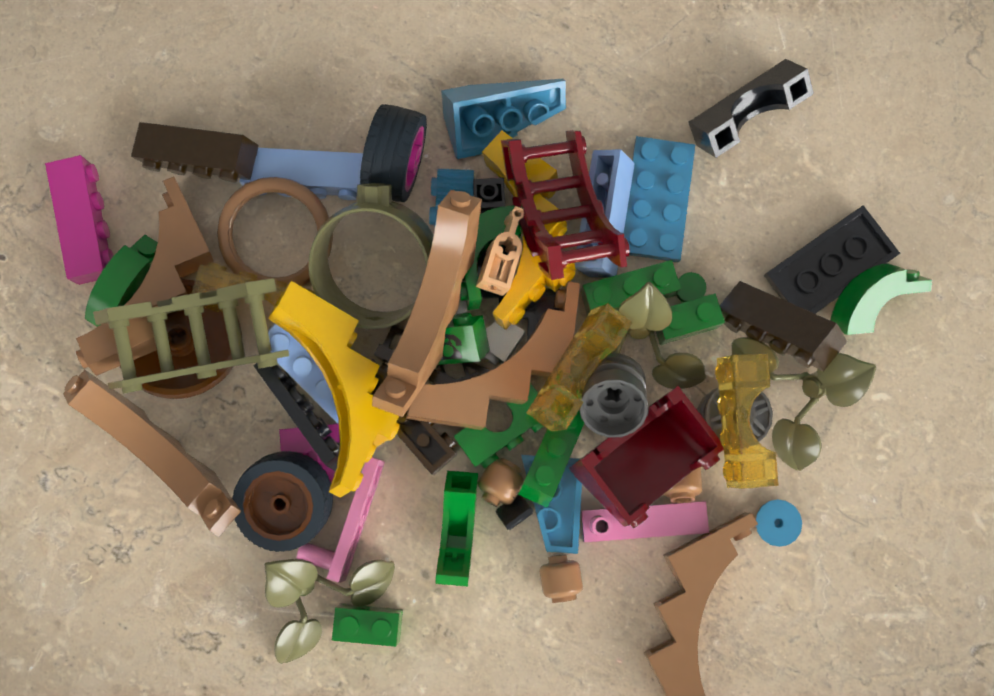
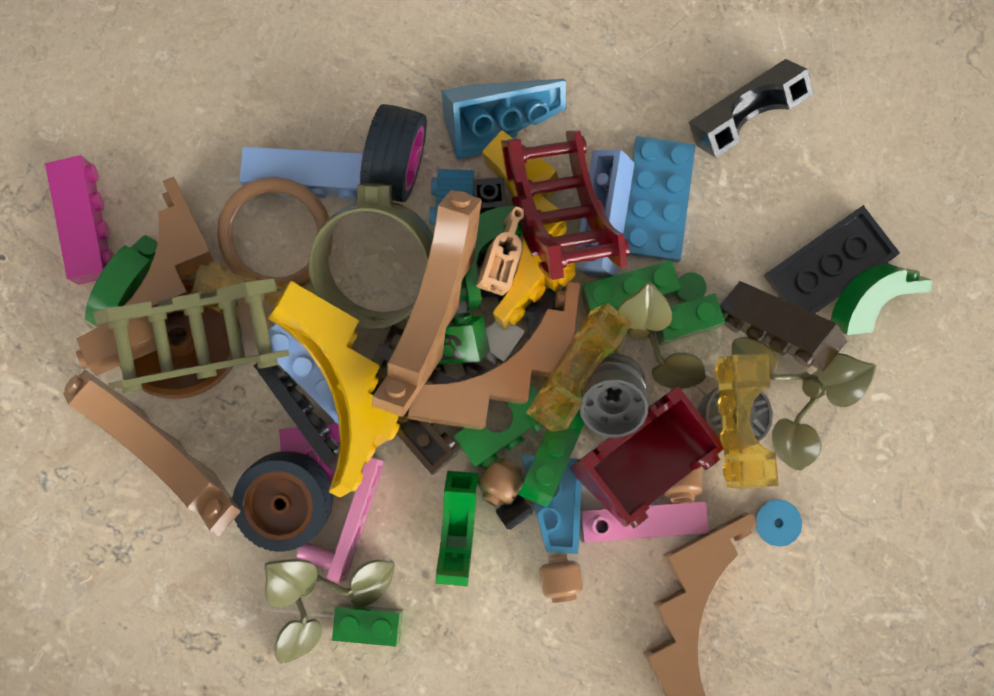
(194, 151): dark brown brick -> none

